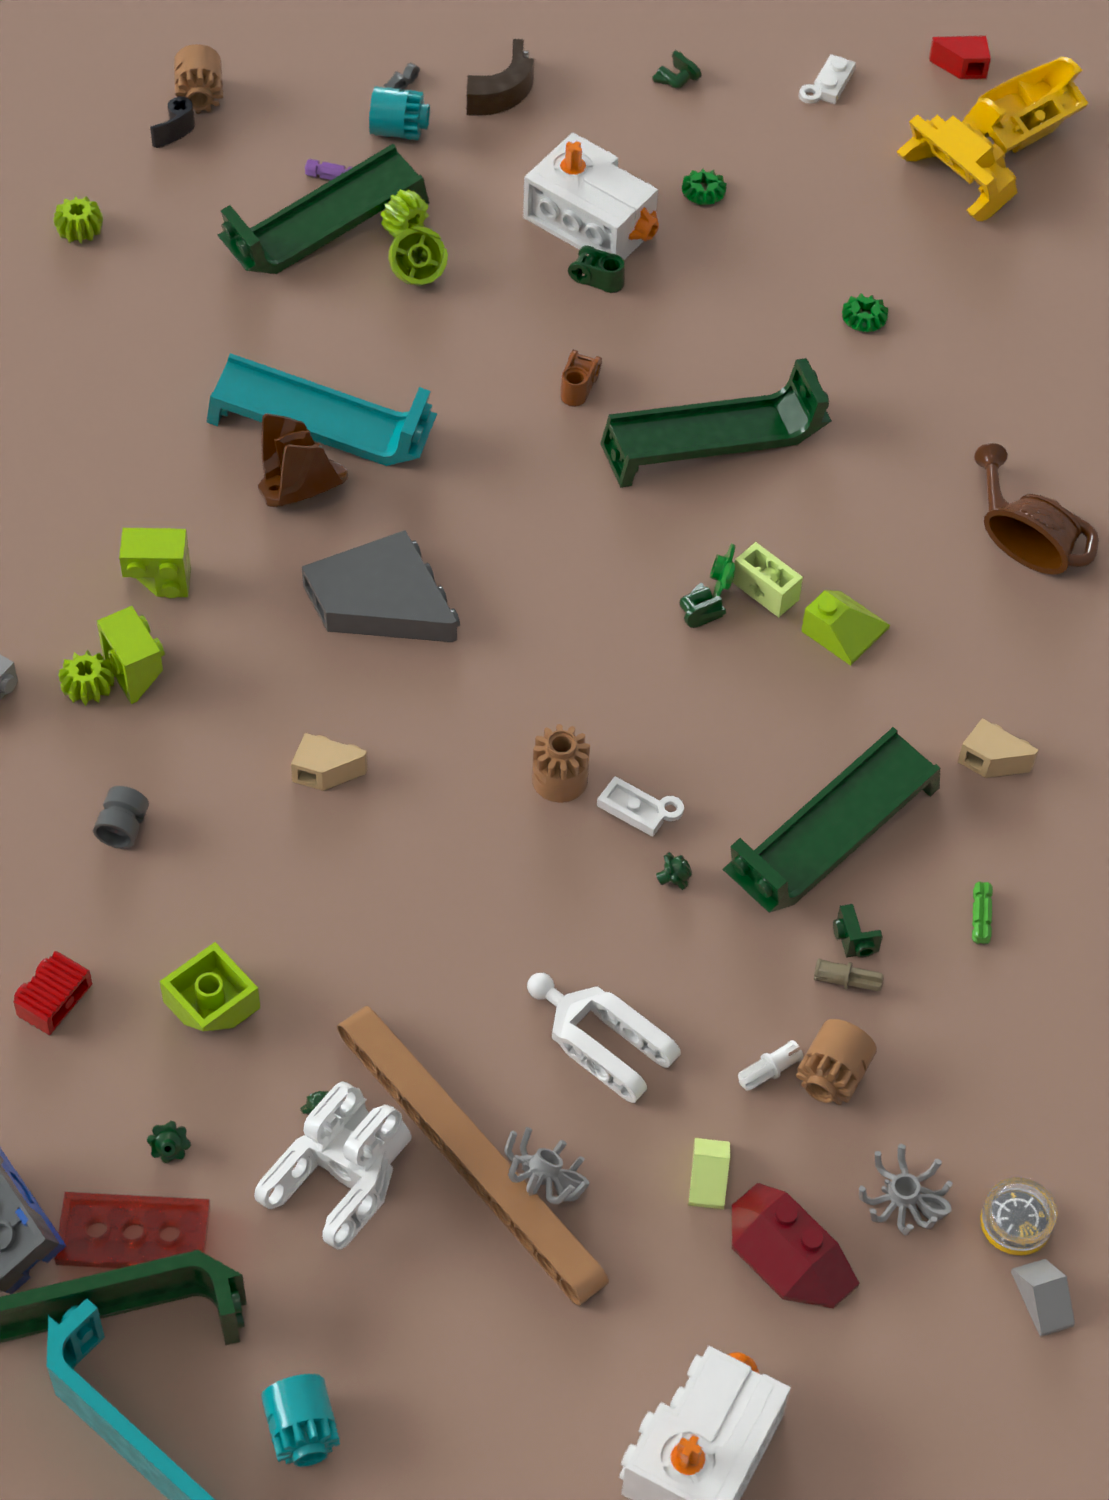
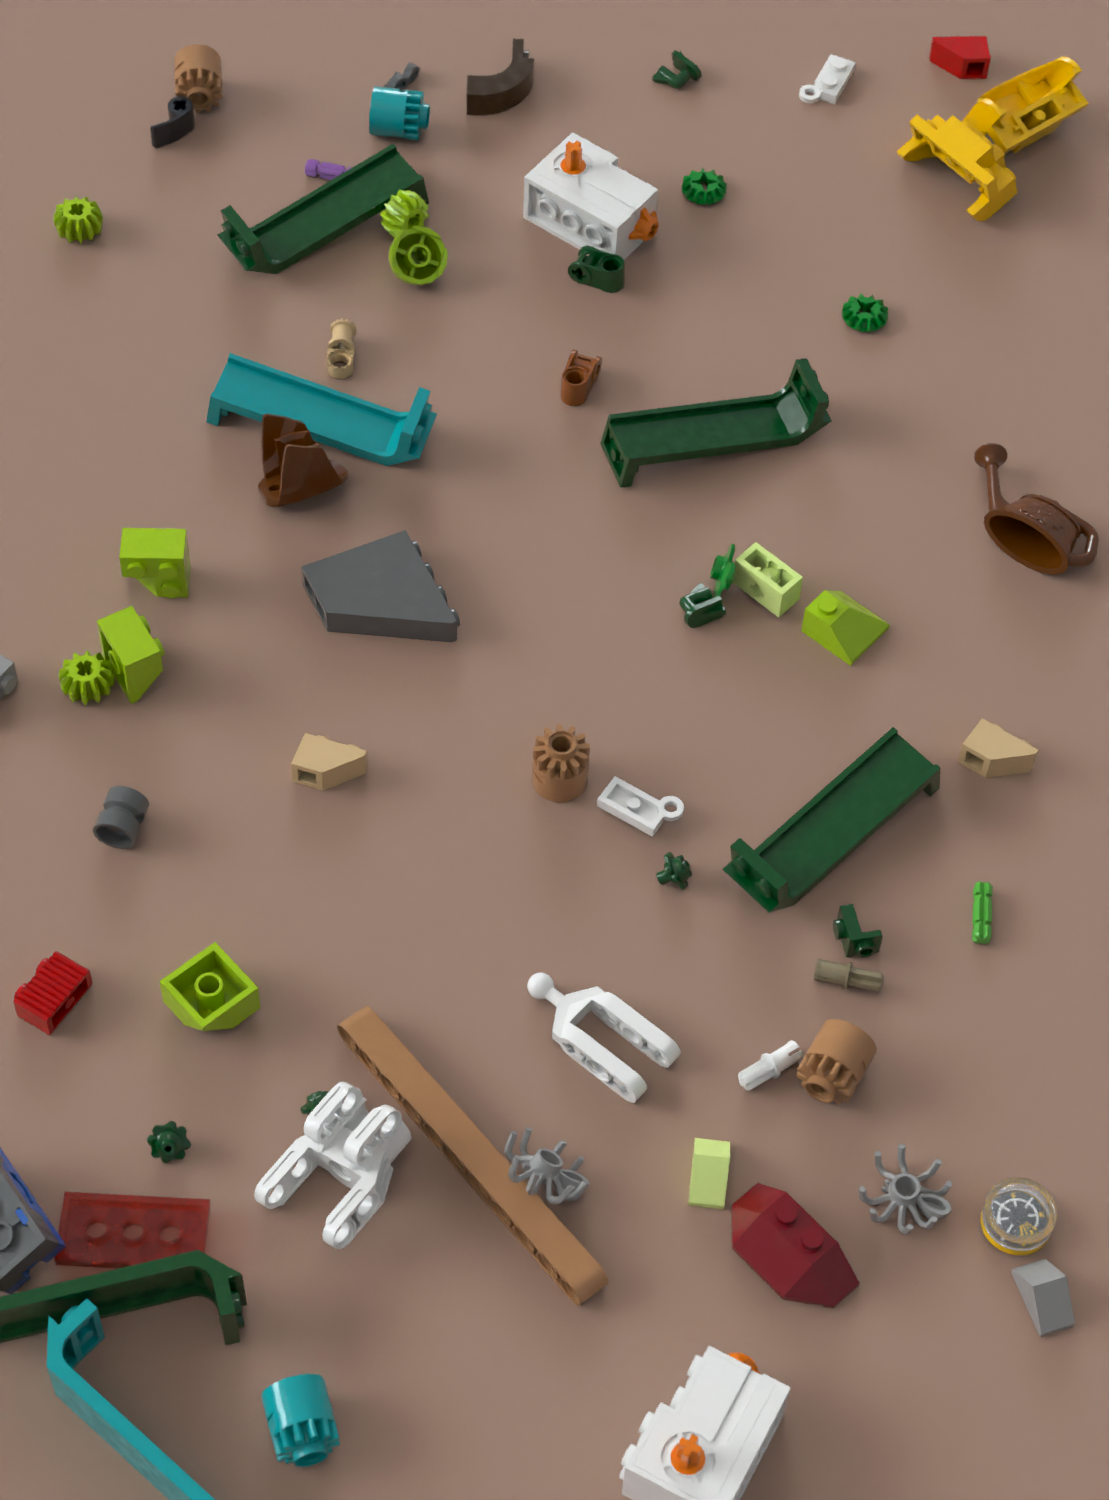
(341, 348): none -> tan connector

